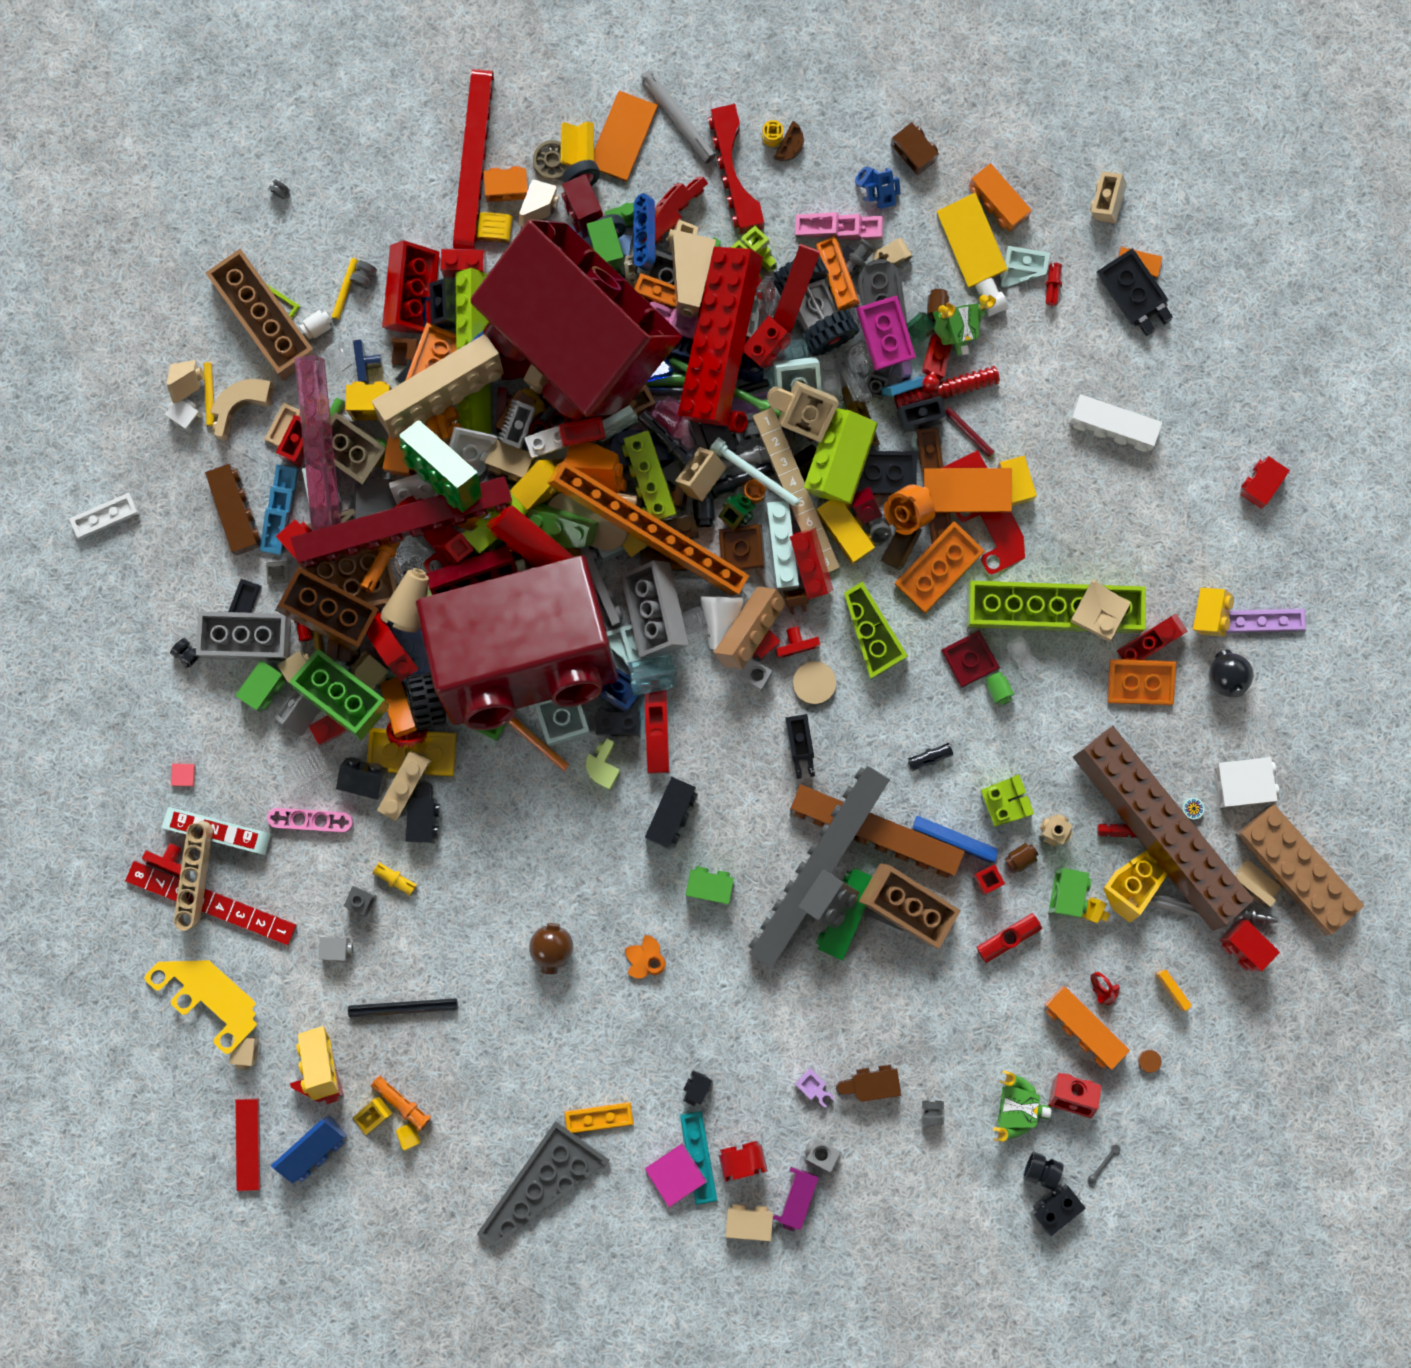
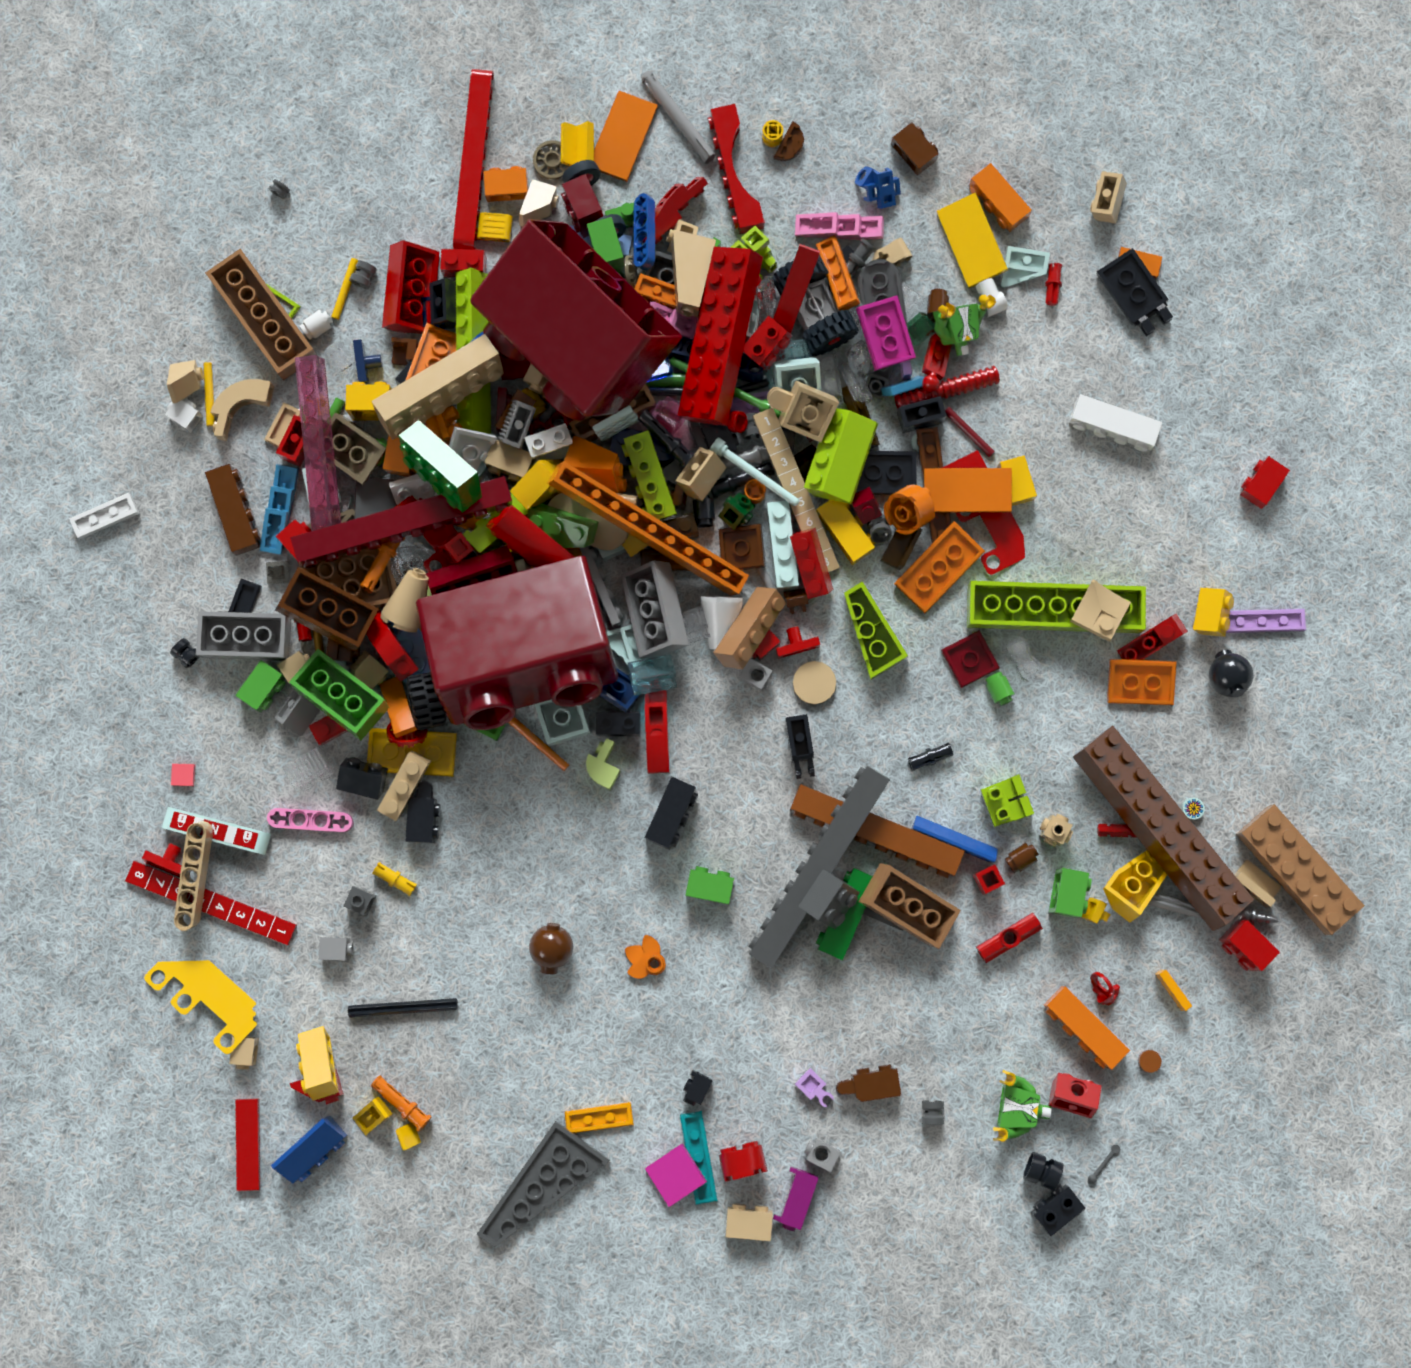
(581, 431): red tile -> none
(1246, 782): white panel -> none

